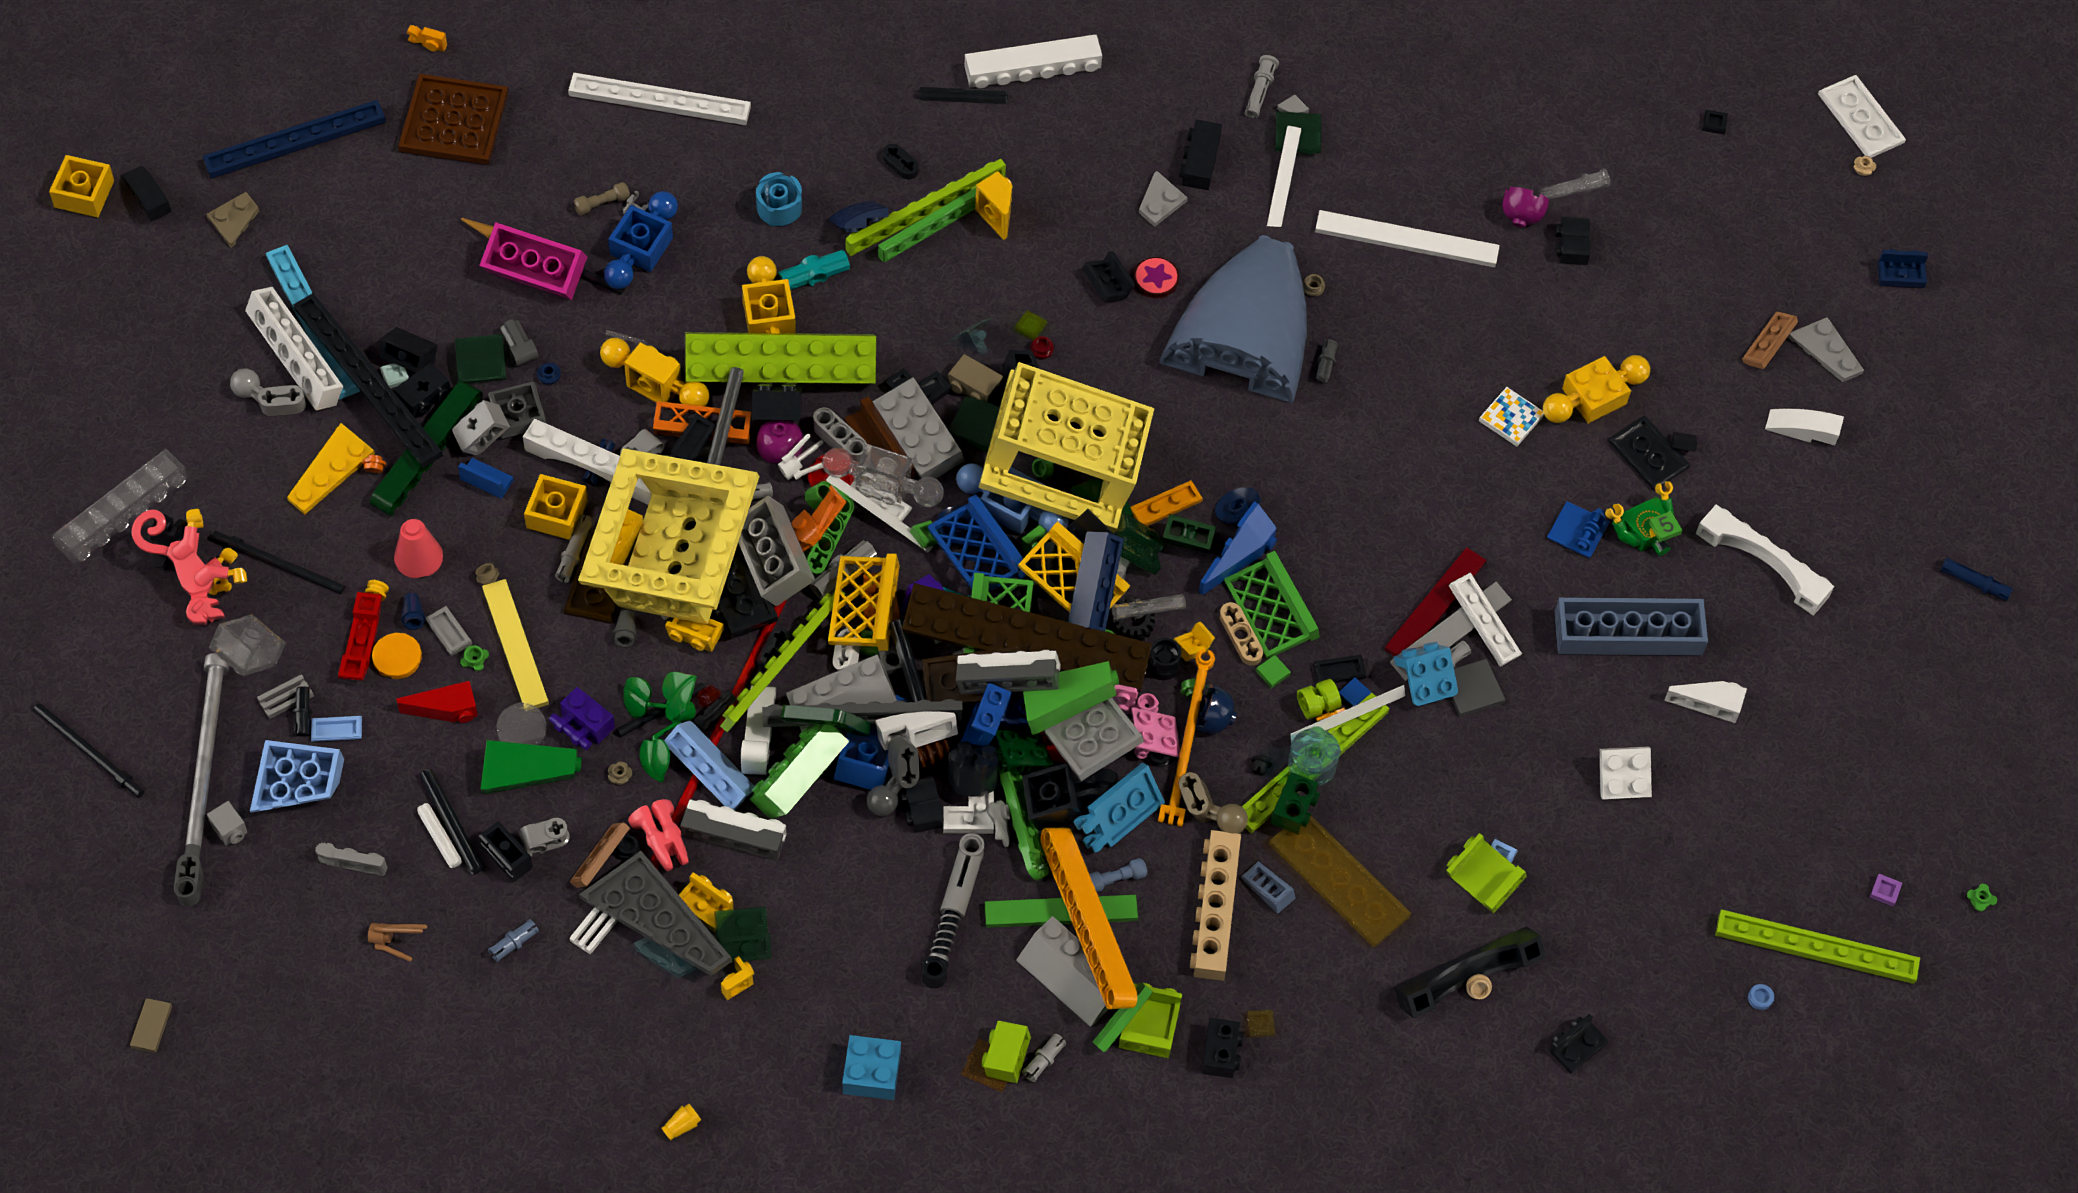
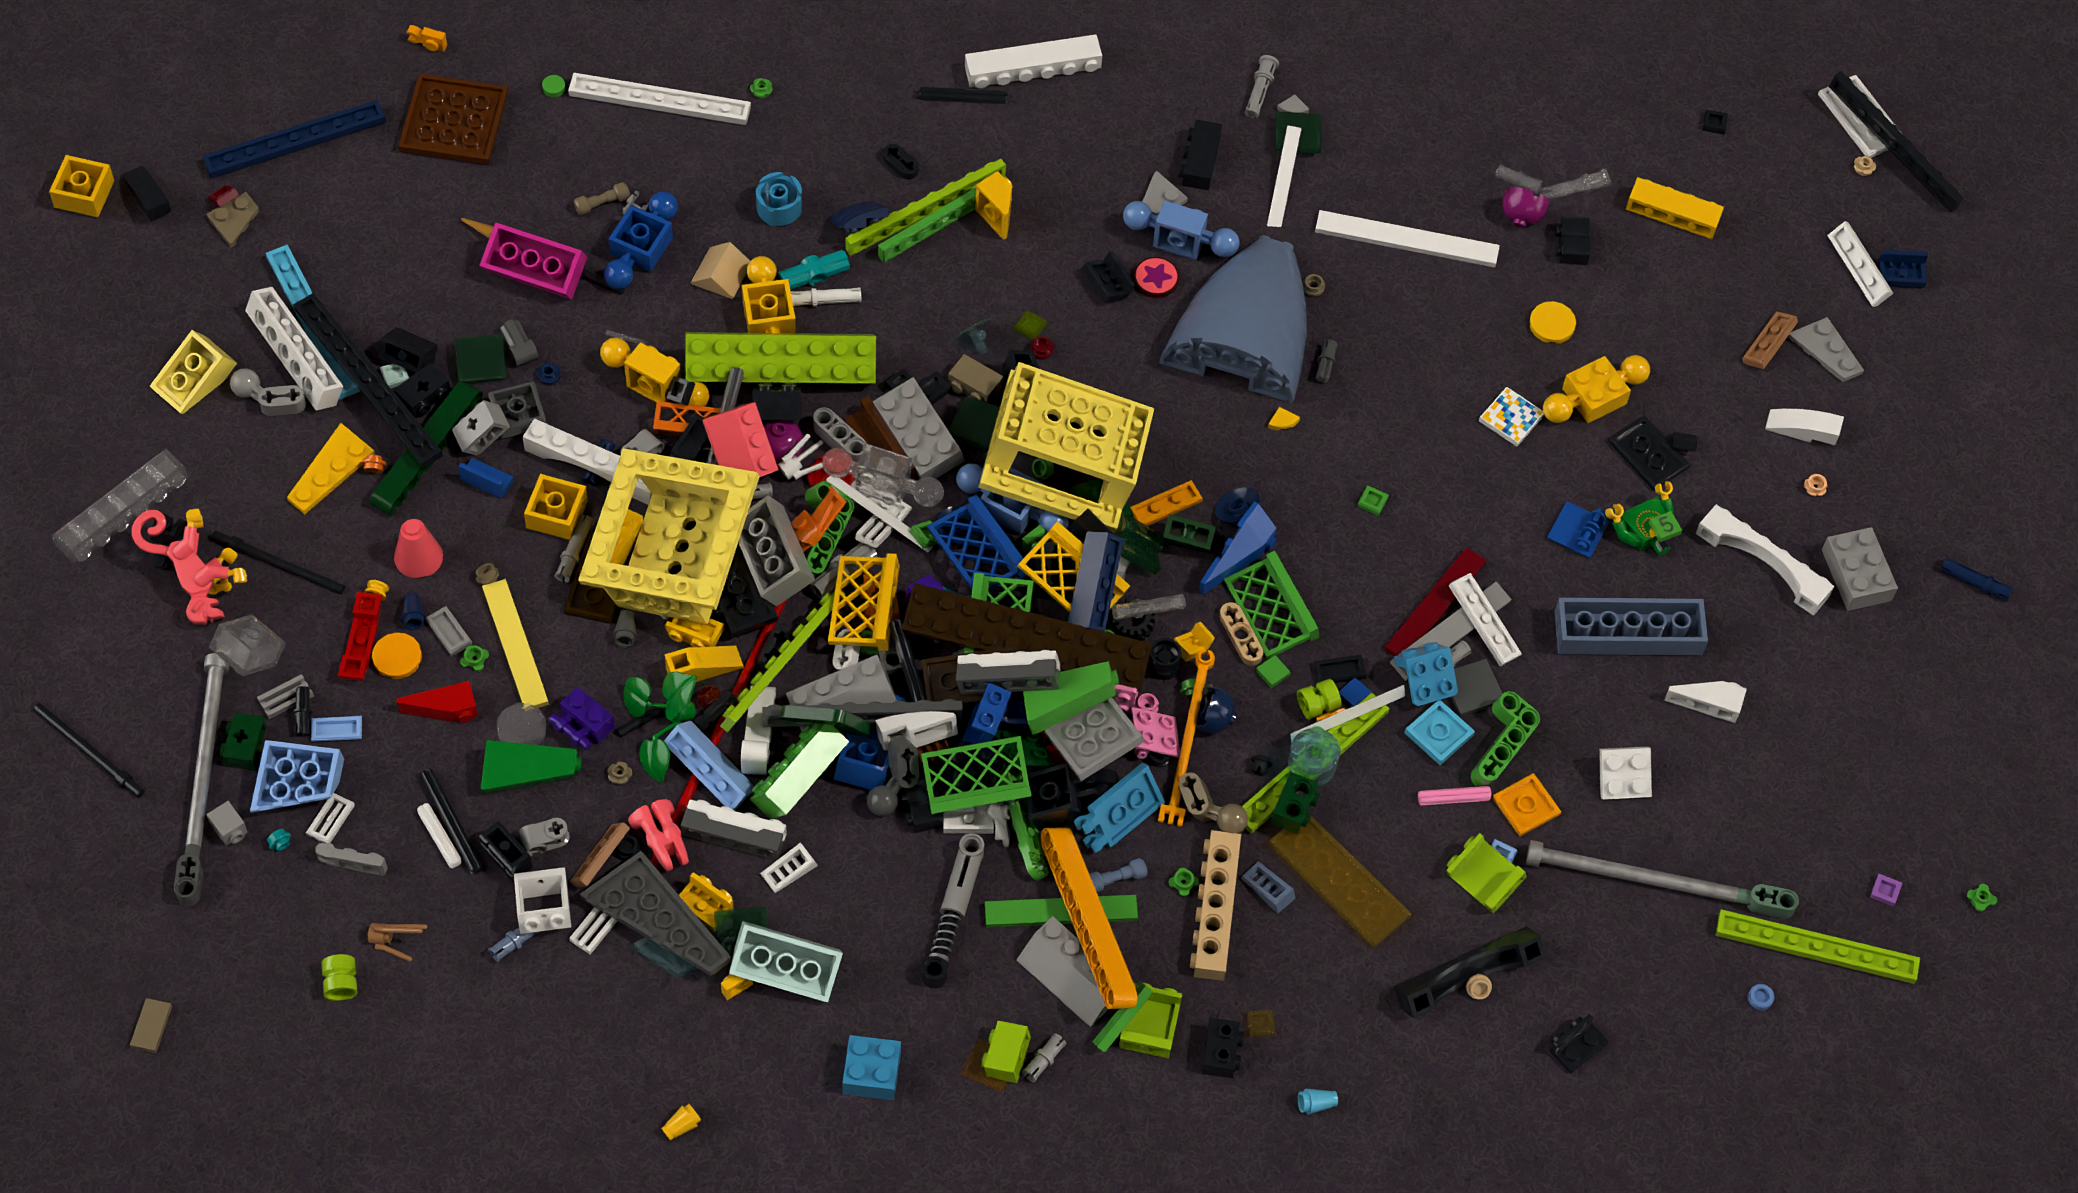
(192, 372): none -> light yellow slope
(223, 196): none -> dark red tile
(243, 741): none -> dark green brick
(279, 840): none -> teal plate
(311, 832): none -> white tile
(340, 978): none -> lime wheel
(528, 886): none -> white window
(553, 86): none -> bright green tile
(680, 390): none -> black tile
(704, 661): none -> yellow slope
(722, 270): none -> tan slope
(740, 440): none -> coral slope
(761, 92): none -> bright green plate
(785, 961): none -> light aqua slope
(793, 875): none -> white slope
(831, 296): none -> white pin
(877, 524): none -> white tile
(979, 796): none -> bright green fence
(1180, 229): none -> medium blue brick
(1186, 875): none -> bright green plate
(1283, 419): none -> yellow tile
(1316, 1100): none -> medium azure cone
(1373, 500): none -> bright green tile
(1439, 732): none -> medium azure plate
(1454, 795): none -> bright pink axle
(1503, 745): none -> bright green beam
(1518, 179): none -> clear pin
(1526, 804): none -> light orange tile
(1552, 322): none -> yellow tile
(1674, 208): none -> yellow brick
(1767, 893): none -> flat silver piece
(1816, 479): none -> light nougat plate
(1859, 569): none -> light grey brick
(1860, 264): none -> white tile
(1897, 144): none -> black plate

